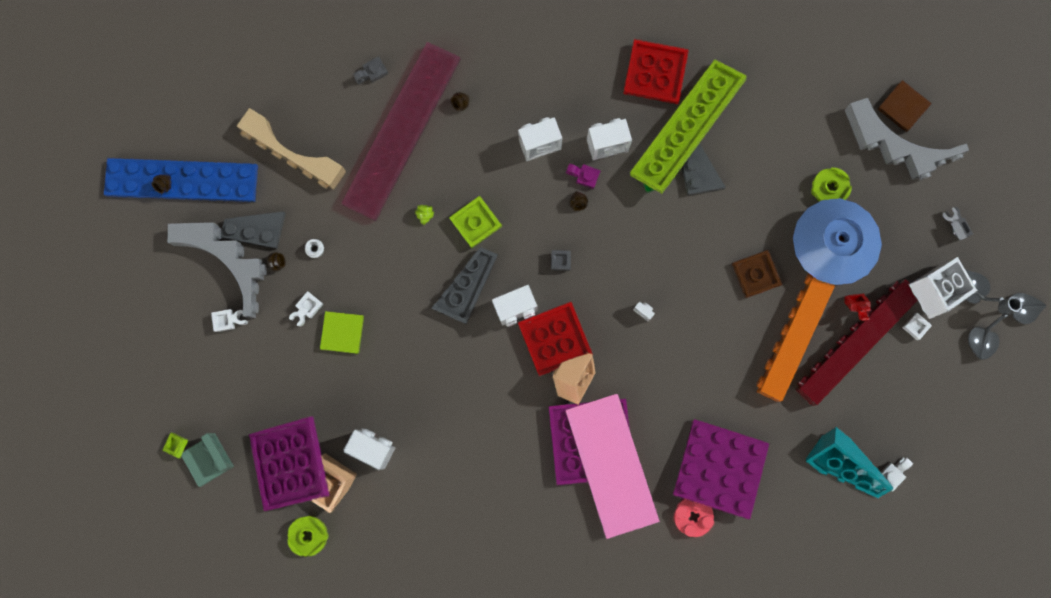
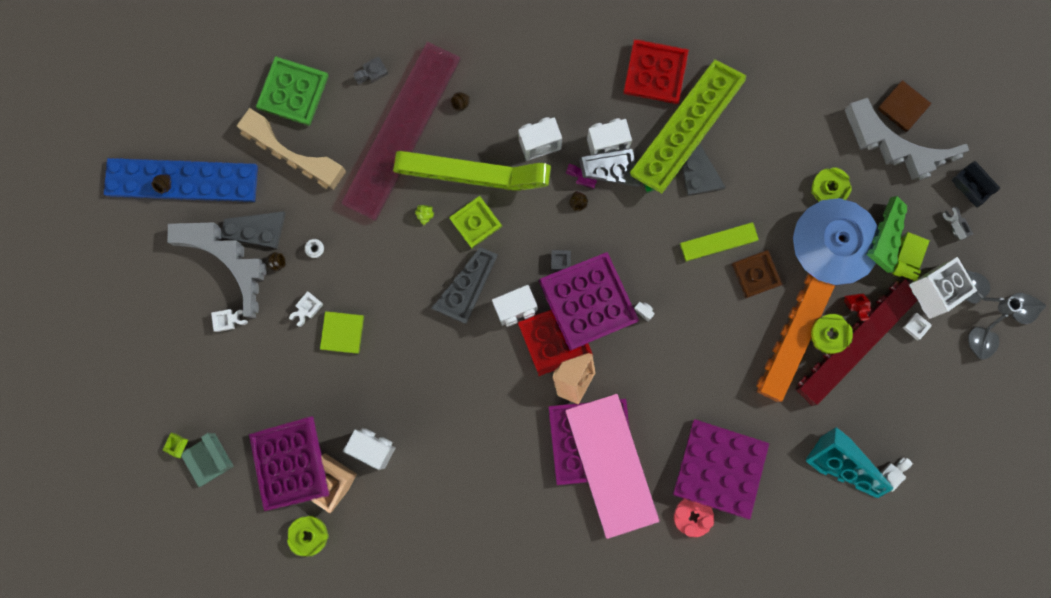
(292, 91): none -> bright green plate
(471, 172): none -> lime beam
(588, 301): none -> magenta plate
(610, 167): none -> wing
(719, 242): none -> lime tile
(839, 342): none -> lime plate
(889, 237): none -> bright green wing
(910, 256): none -> lime hinge
(975, 184): none -> black bracket

